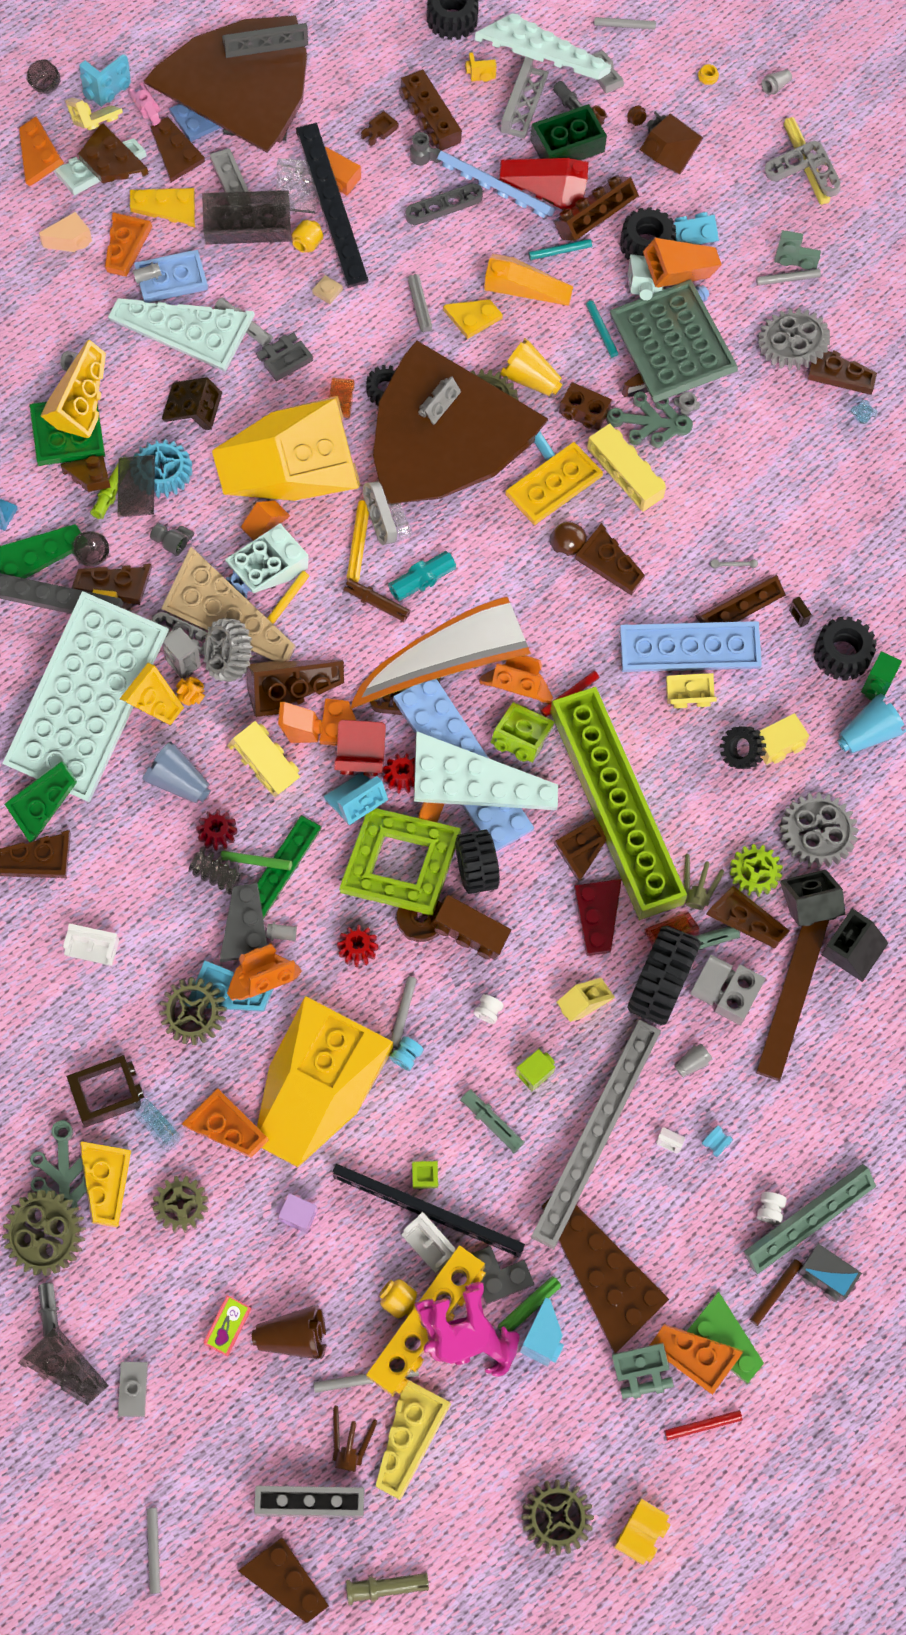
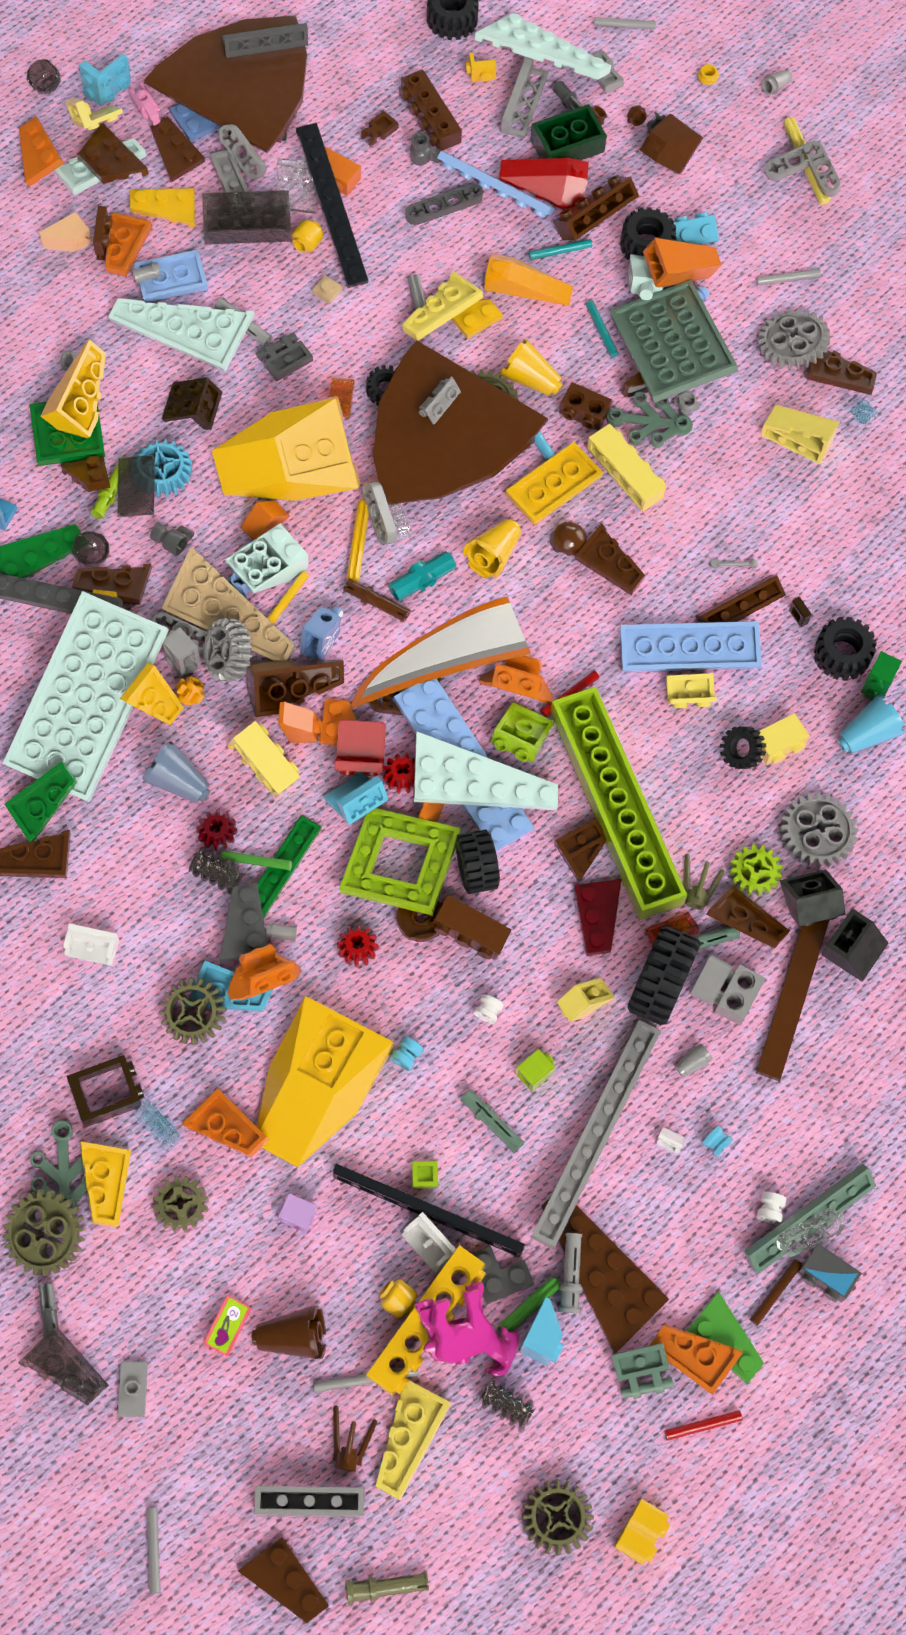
(101, 232): none -> reddish brown plate
(233, 149): none -> light grey beam
(321, 632): none -> medium blue torso
(403, 1011): light grey bar -> none
(448, 302): none -> light yellow wing
(492, 549): none -> yellow cone
(507, 1404): none -> clear smoke piece
(570, 1287): none -> light grey pin
(791, 253): sand green plate -> none
(795, 1239): none -> clear beam
(800, 432): none -> light yellow wedge

